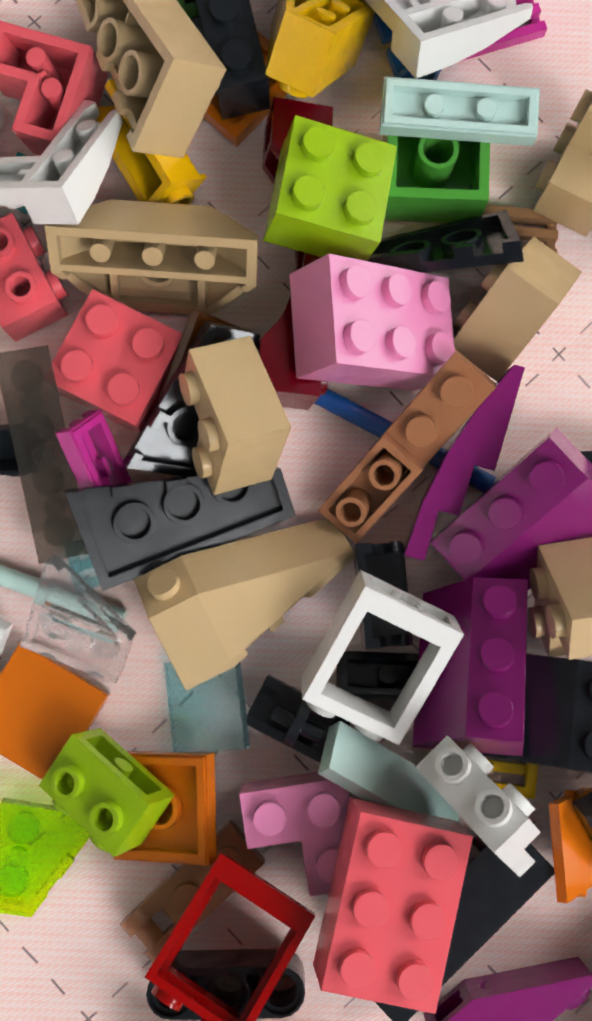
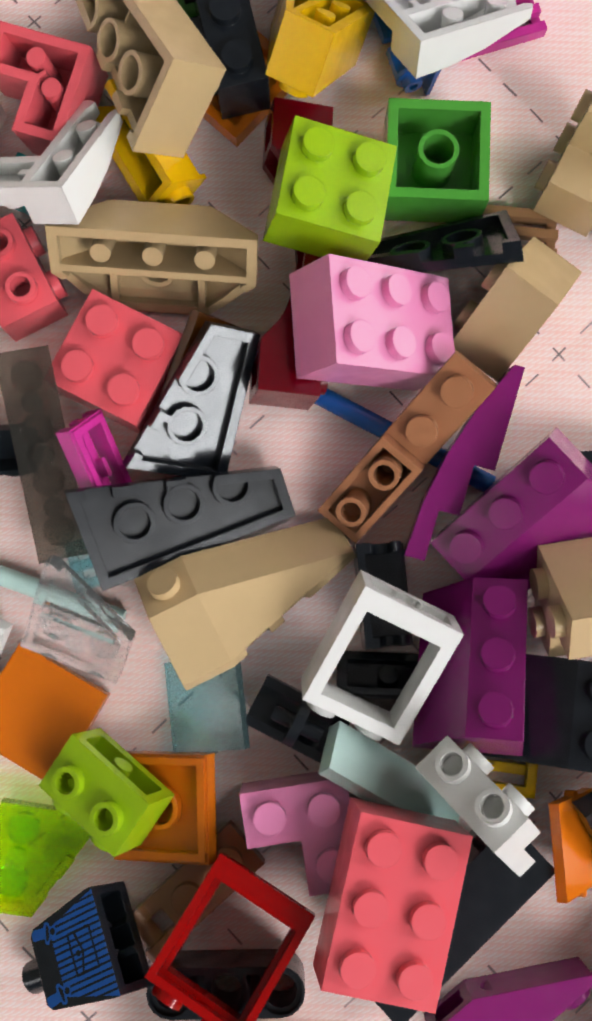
(88, 950): none -> black torso
(238, 414): tan brick -> none
(459, 111): light aqua tile -> none

